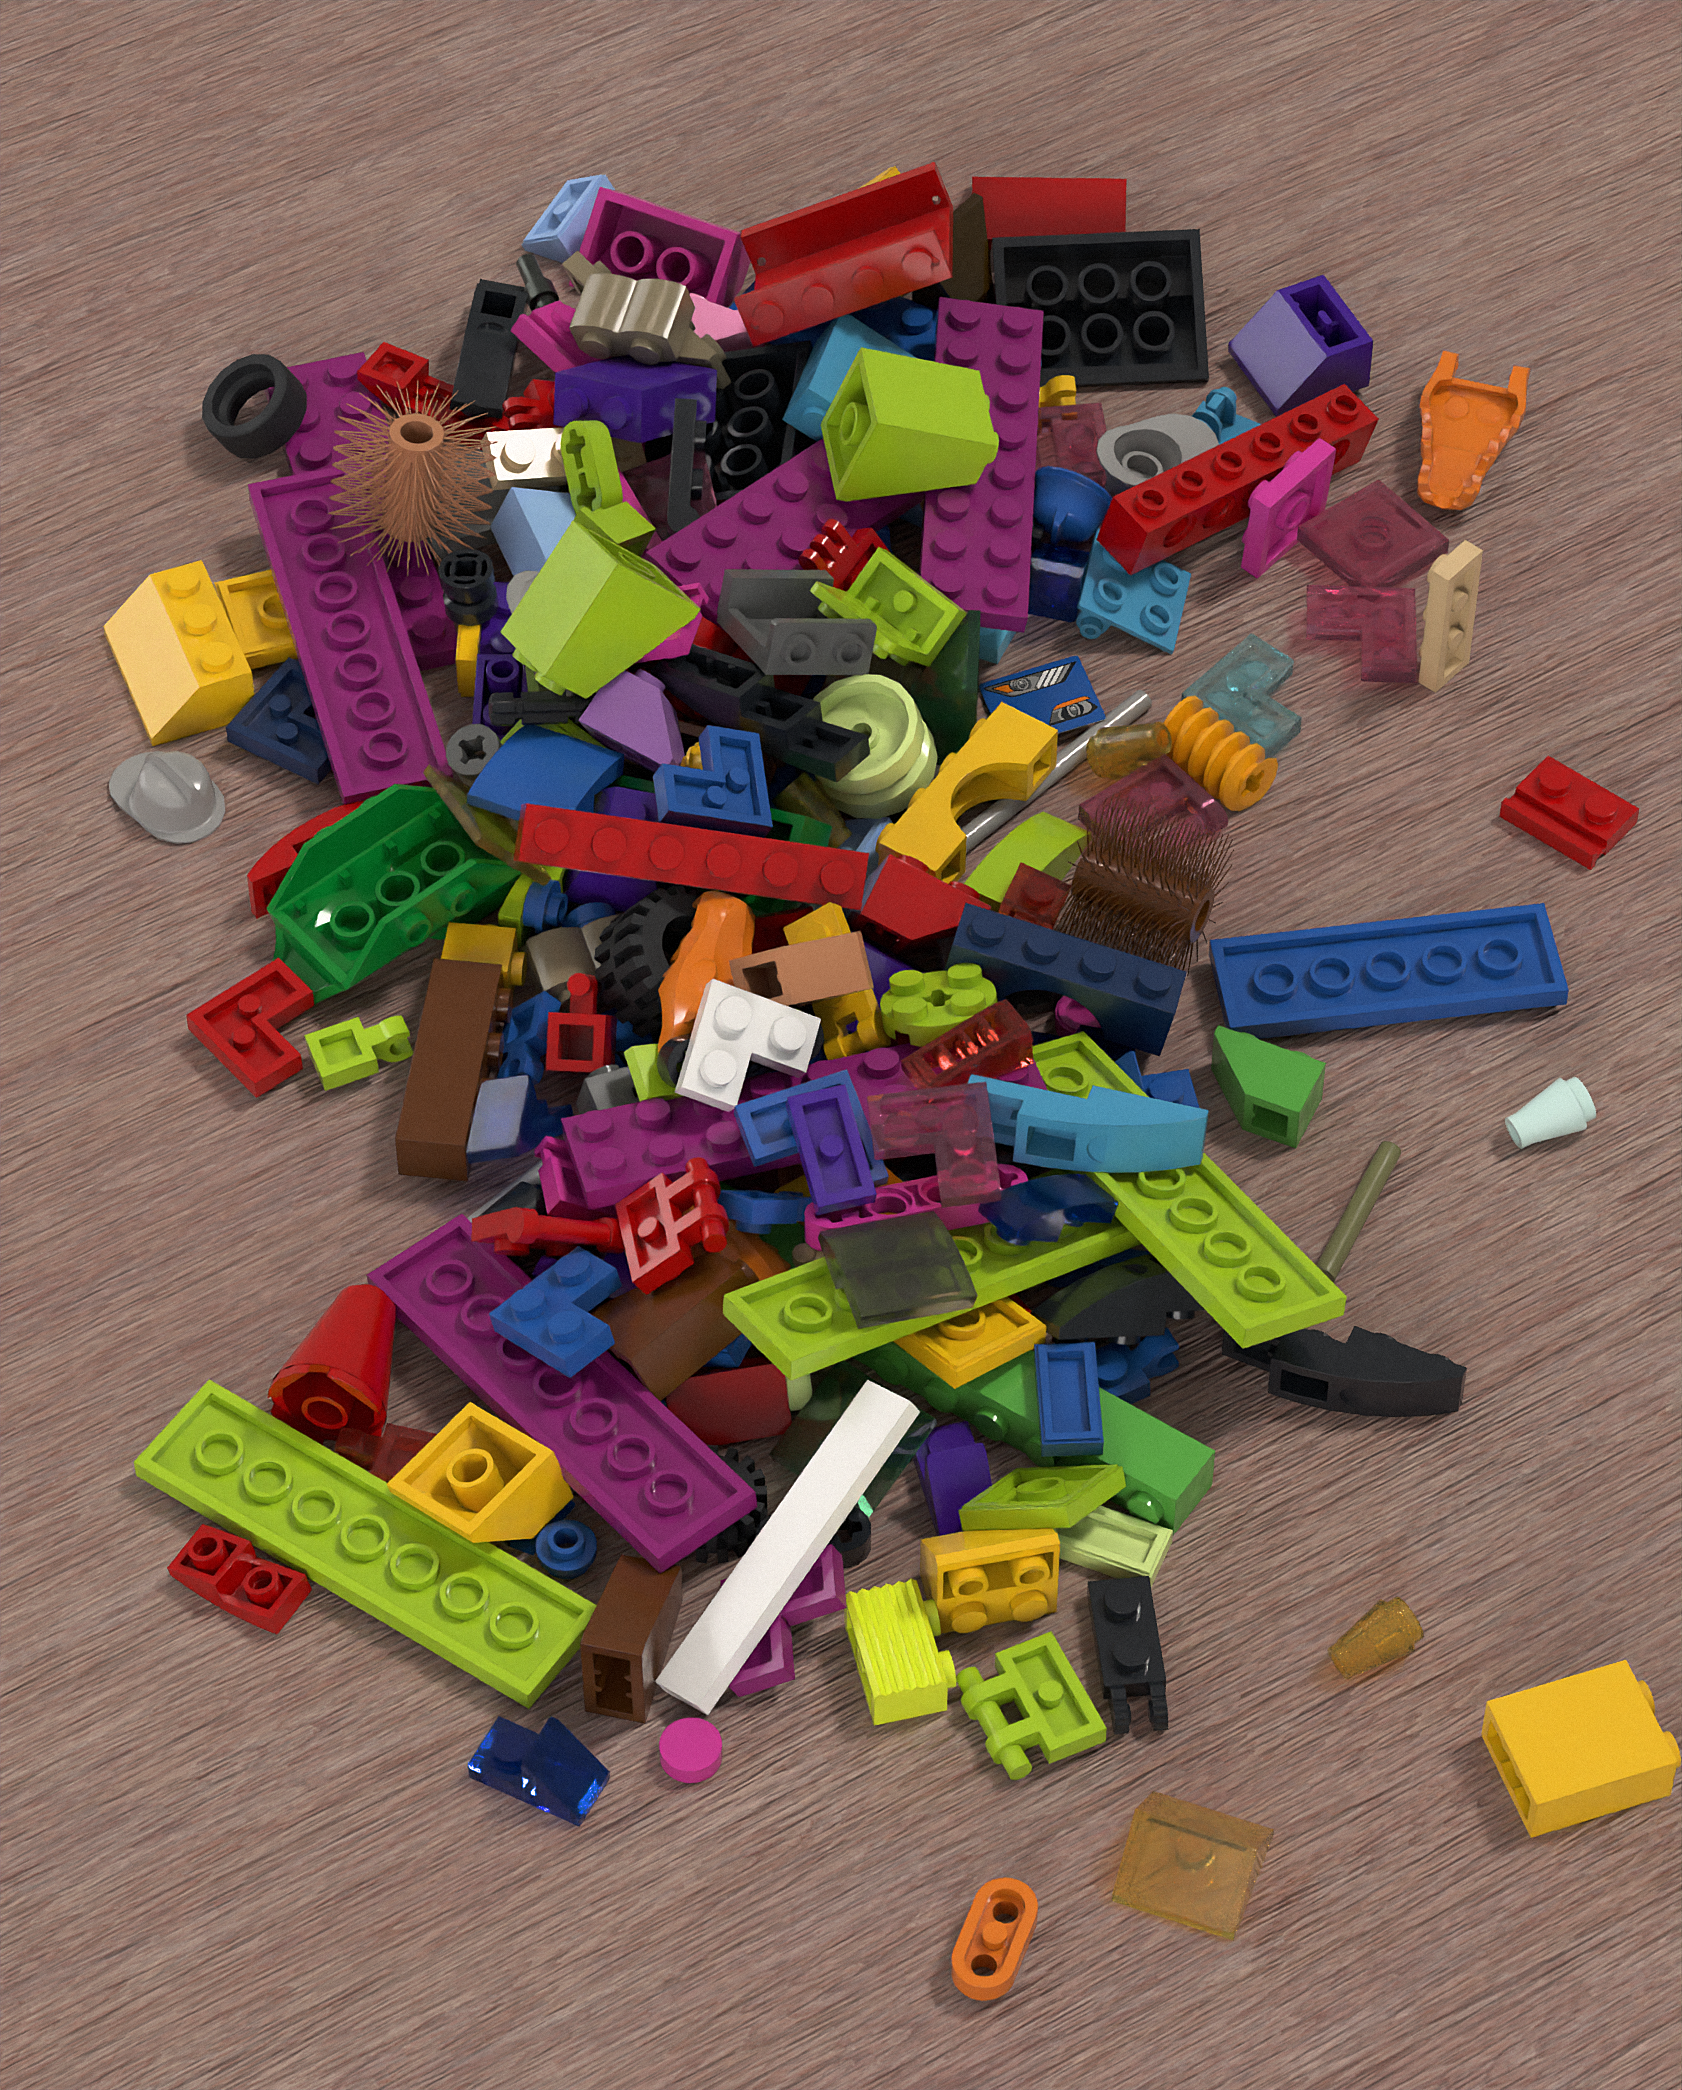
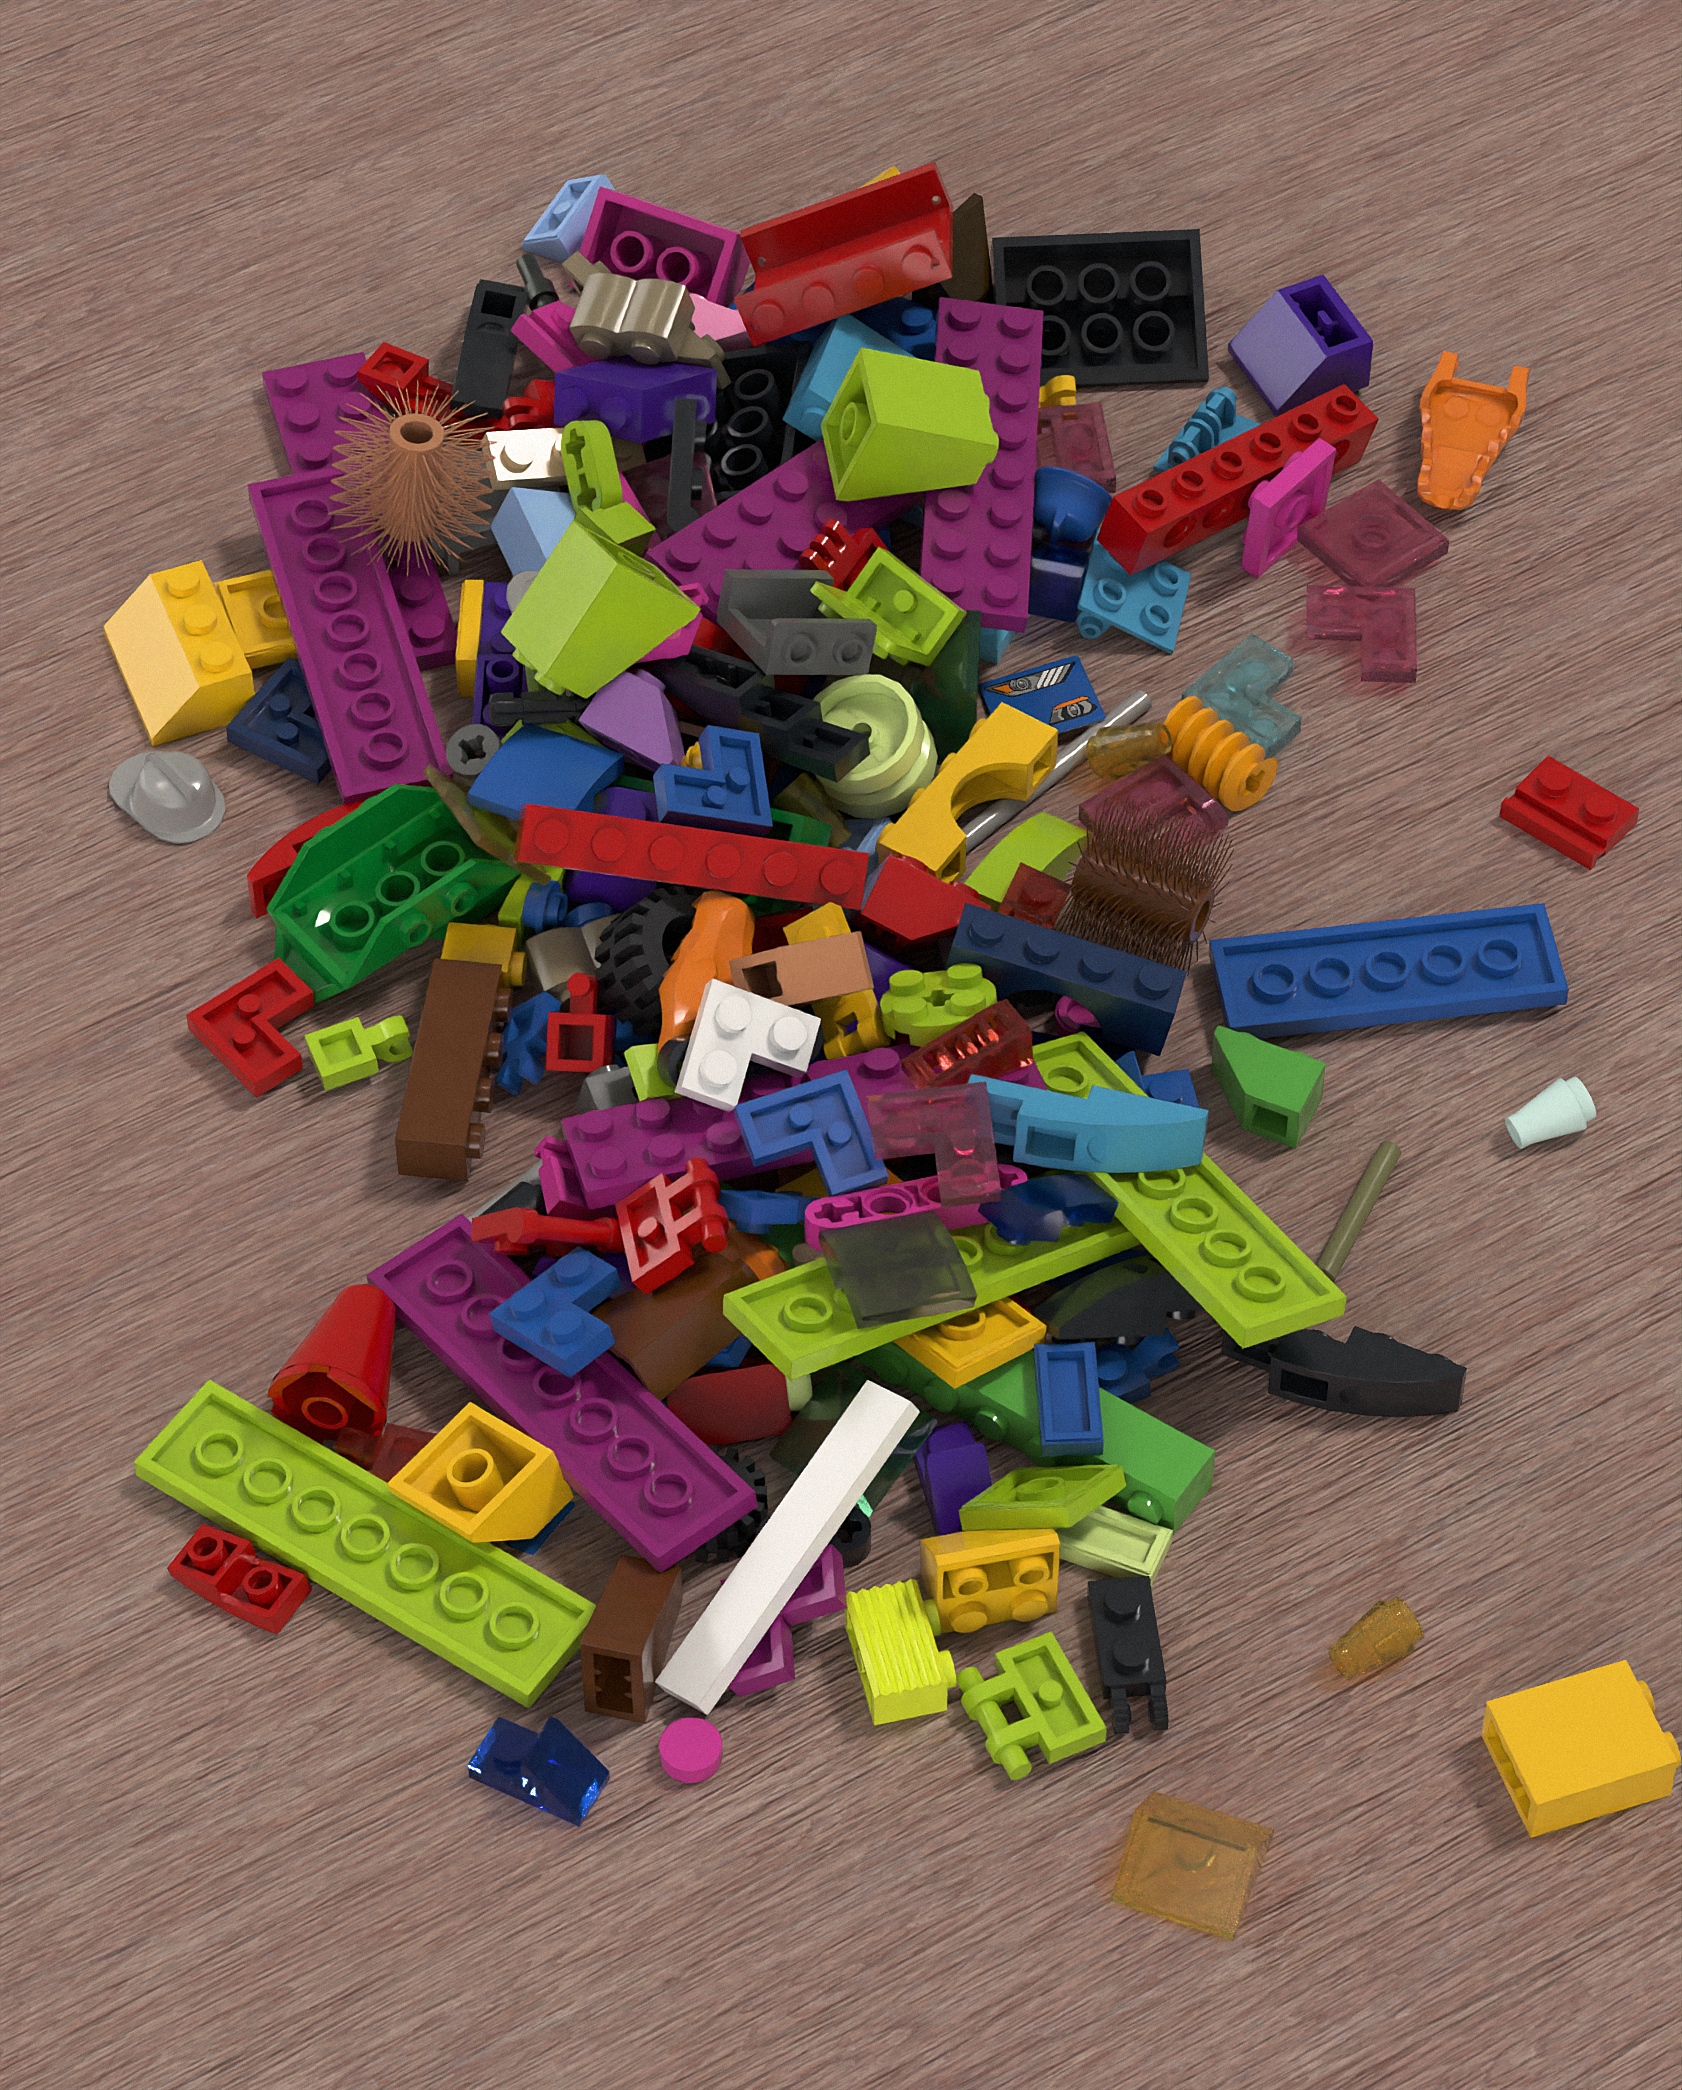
(234, 388): black tyre -> none
(468, 587): black wheel -> none
(511, 1120): clear blue slope -> none
(567, 1562): blue plate -> none
(830, 1149): dark purple plate -> none
(993, 1943): orange plate -> none
(1051, 205): red slope -> none
(1149, 448): light grey piece -> none
(1449, 615): tan plate -> none

